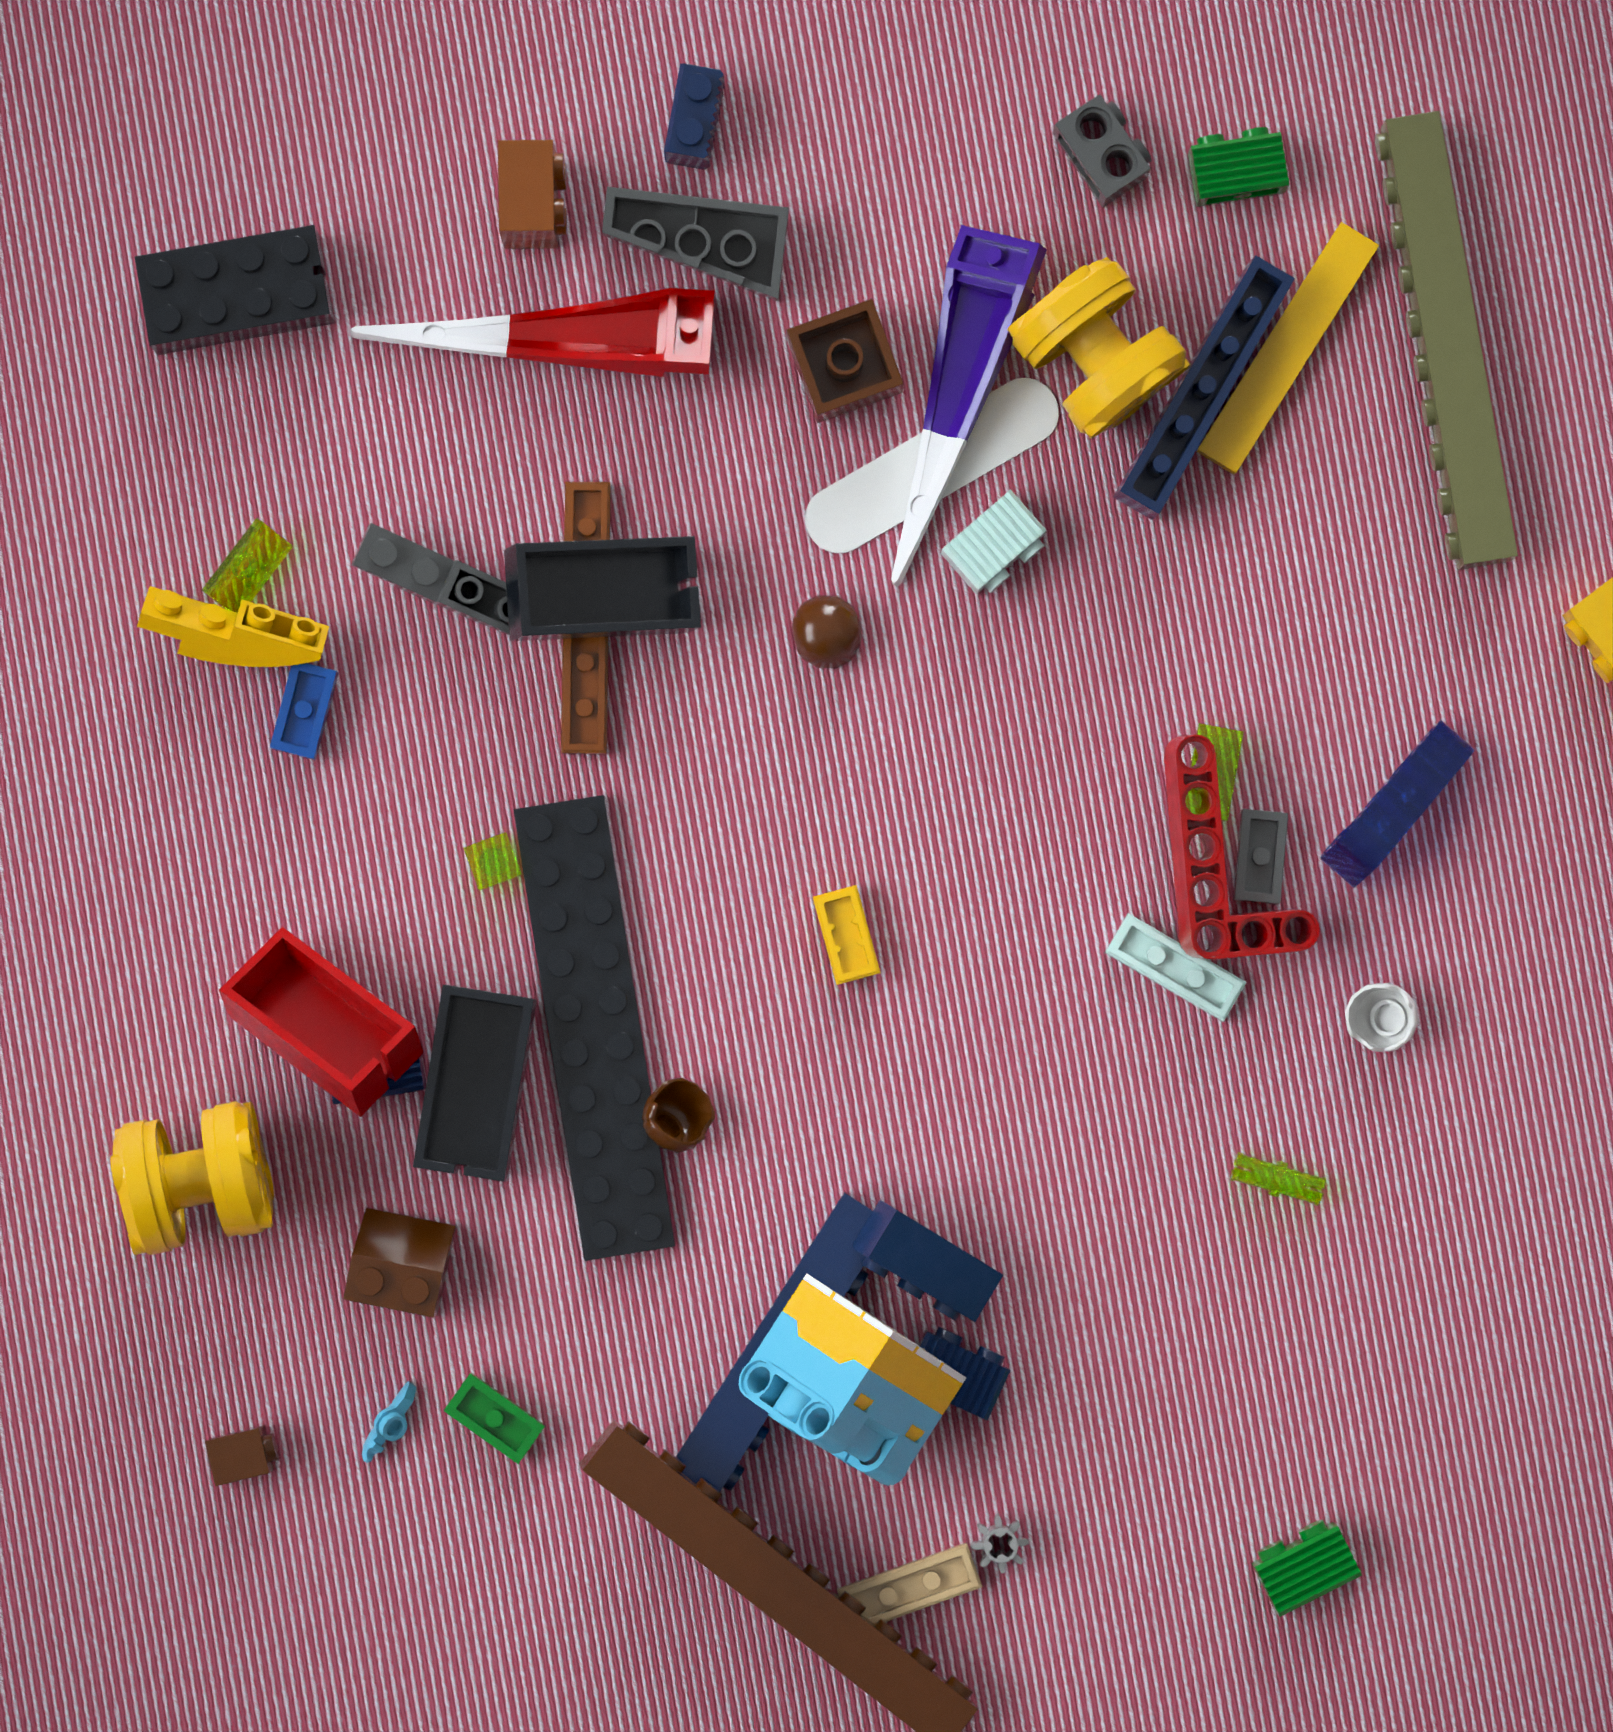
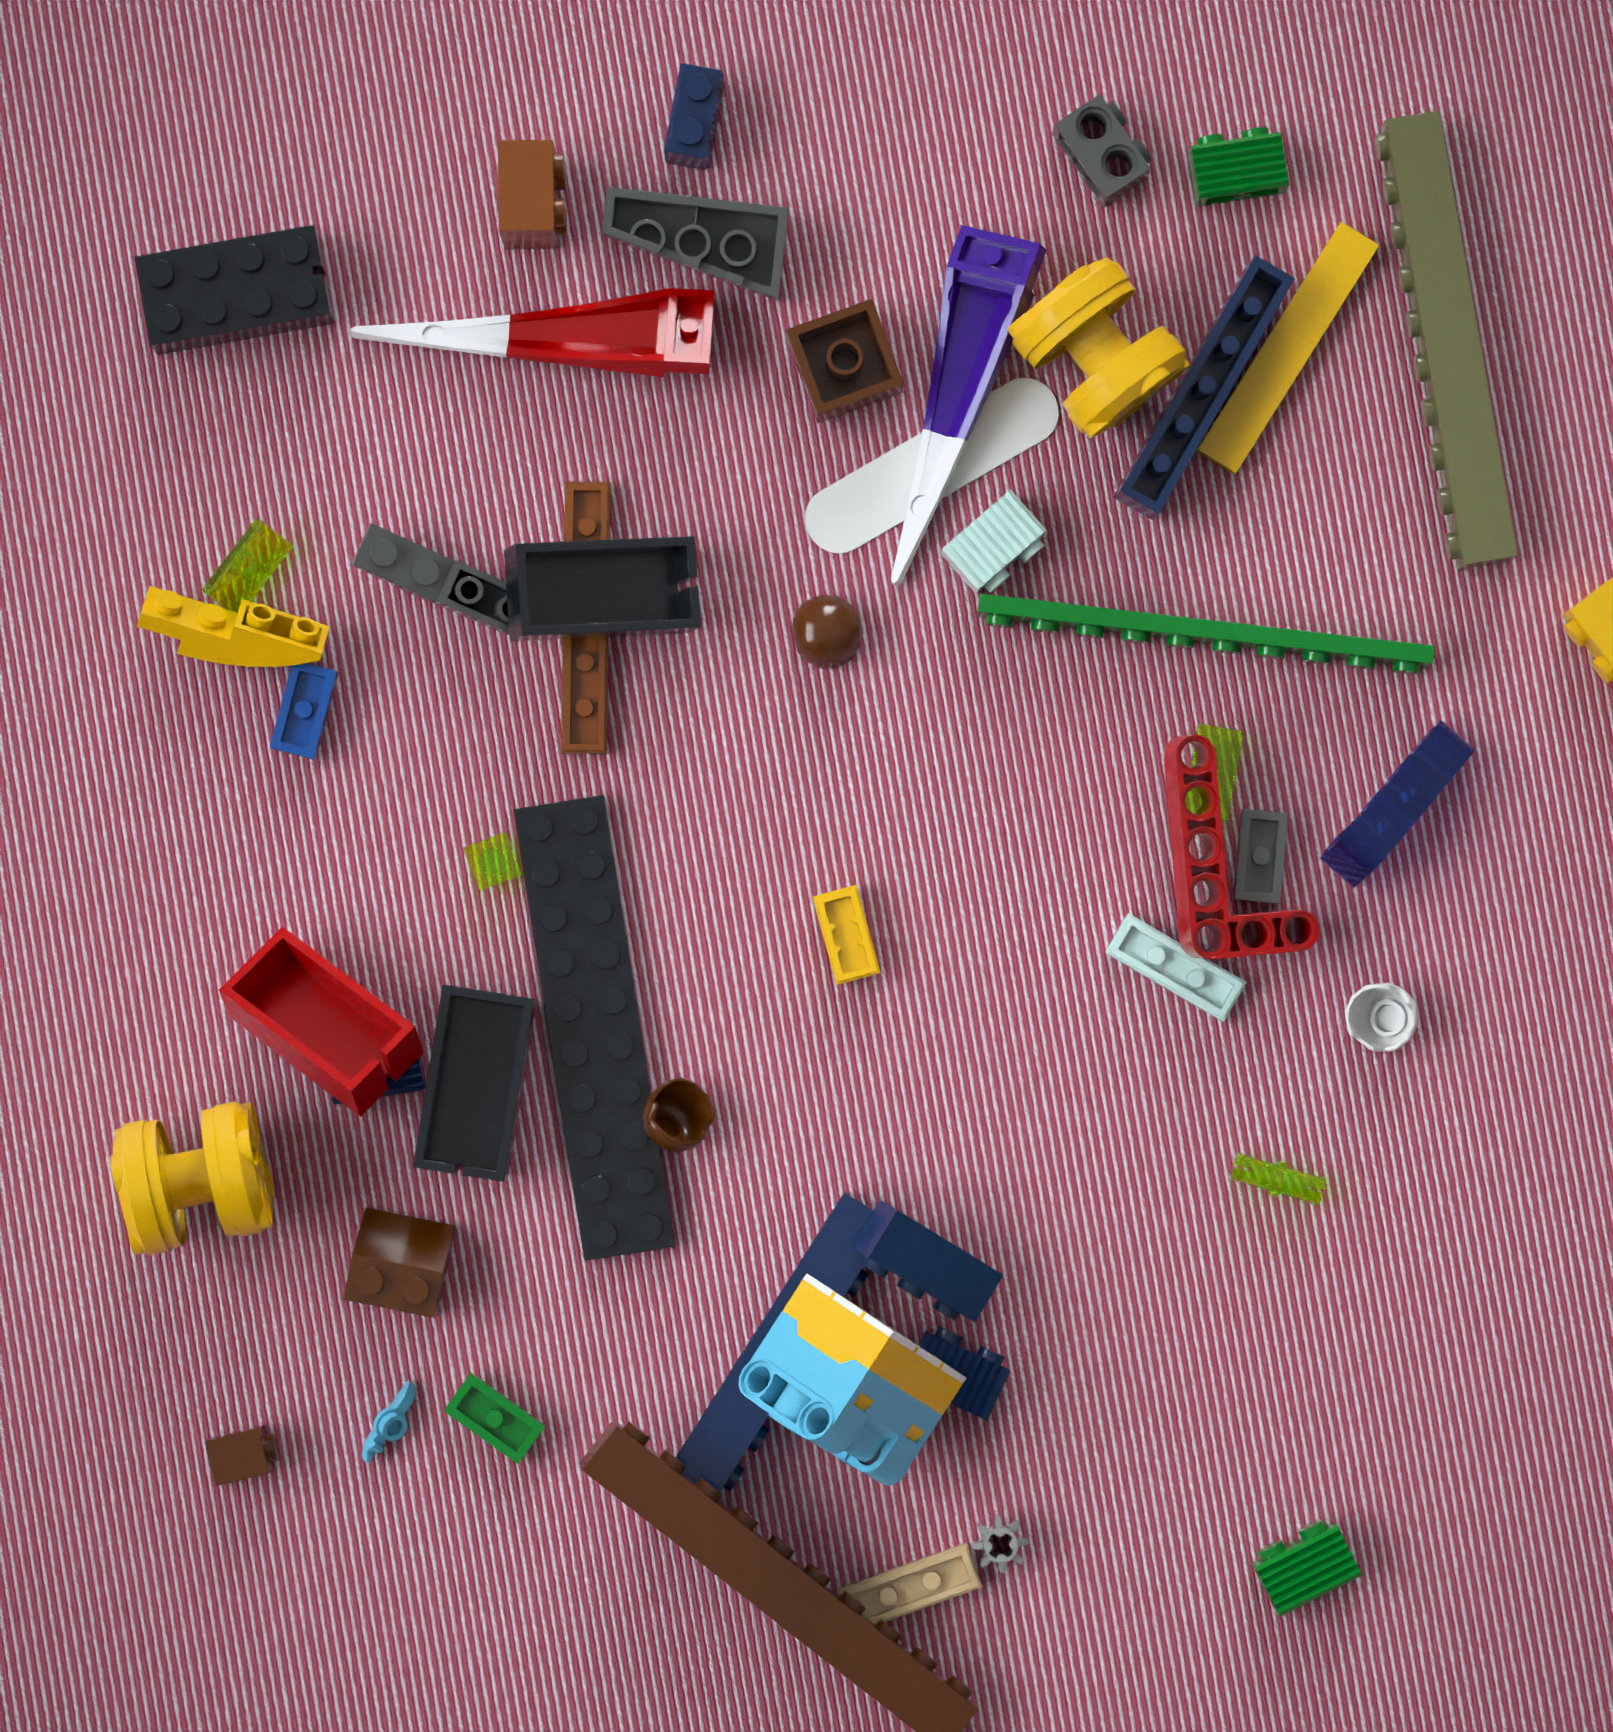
(1224, 636): none -> green plate

